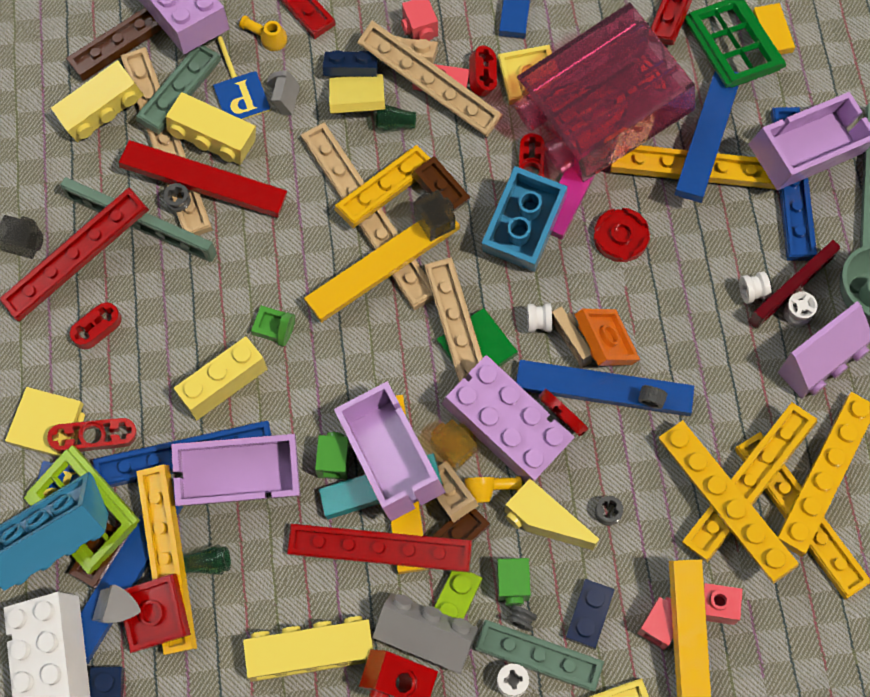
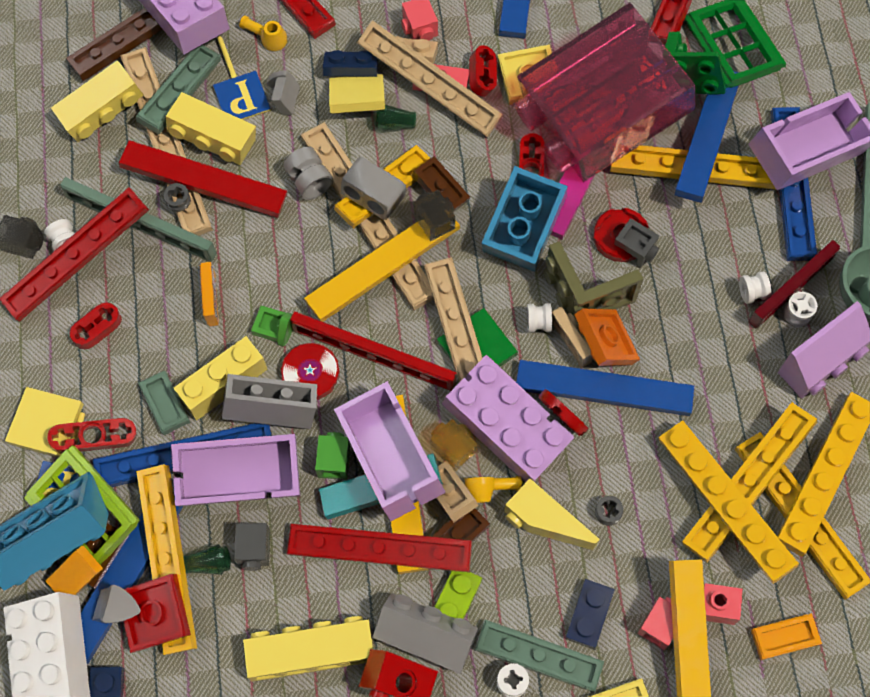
(59, 232): none -> white wheel
(74, 572): none -> light orange tile
(164, 402): none -> sand green tile
(209, 294): none -> light orange tile
(252, 545): none -> dark grey brick
(269, 401): none -> light grey brick
(307, 172): none -> light grey wheel
(312, 365): none -> red tile
(373, 188): none -> light grey piece
(374, 351): none -> red tile
(513, 581): bright green brick -> none
(521, 618): dark grey bush -> none
(571, 294): none -> olive bracket
(638, 242): none -> dark grey bracket
(652, 396): dark grey axle -> none
(701, 67): none -> green bracket
(776, 27): yellow tile -> none
(786, 636): none -> light orange tile

